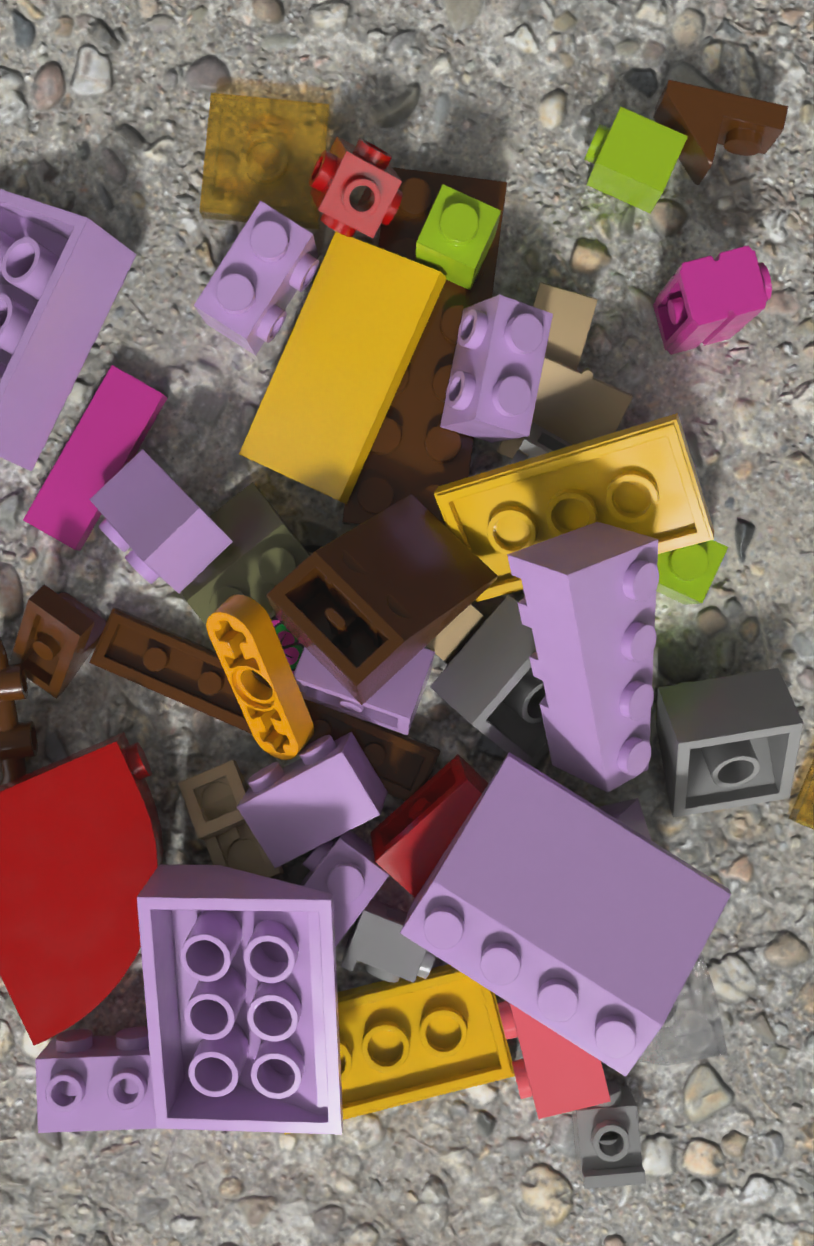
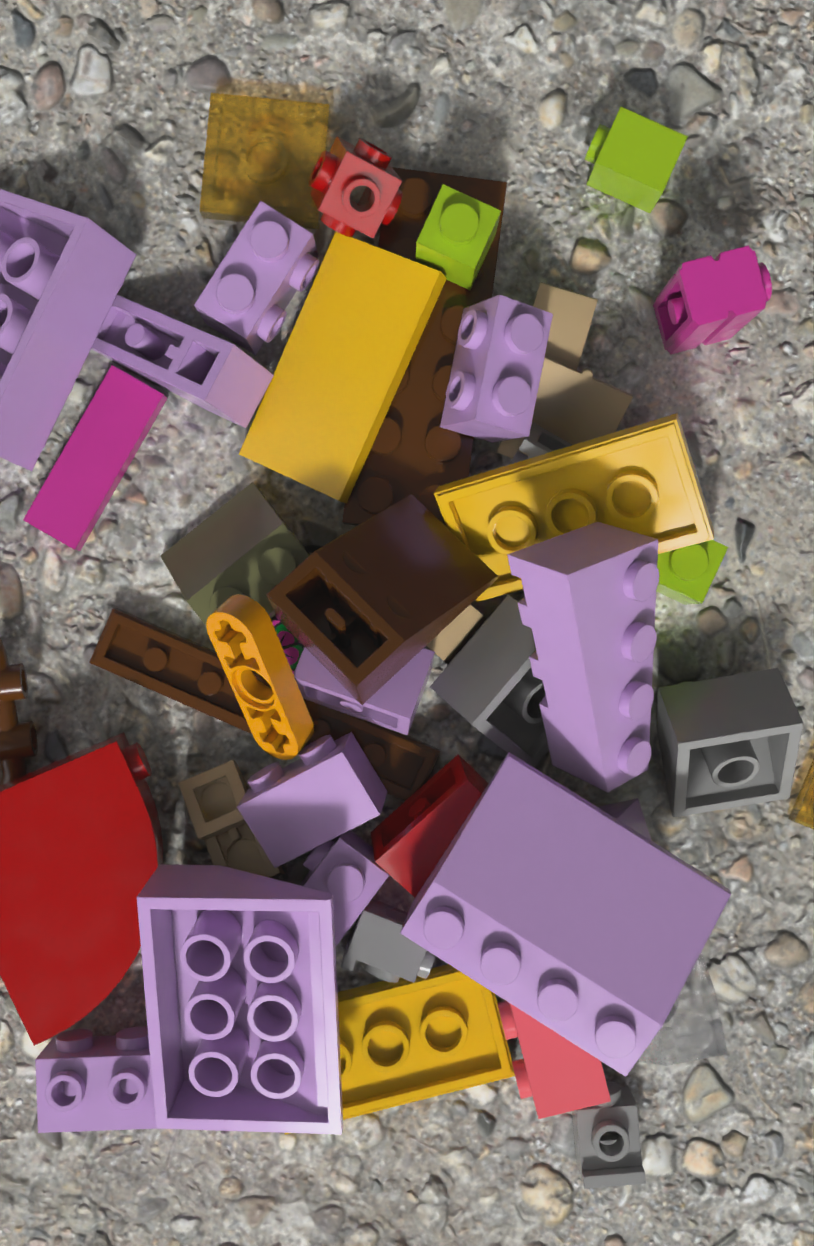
(55, 639): reddish brown slope -> none
(159, 523): lavender brick -> none
(183, 360): none -> lavender slope
(714, 118): reddish brown slope -> none

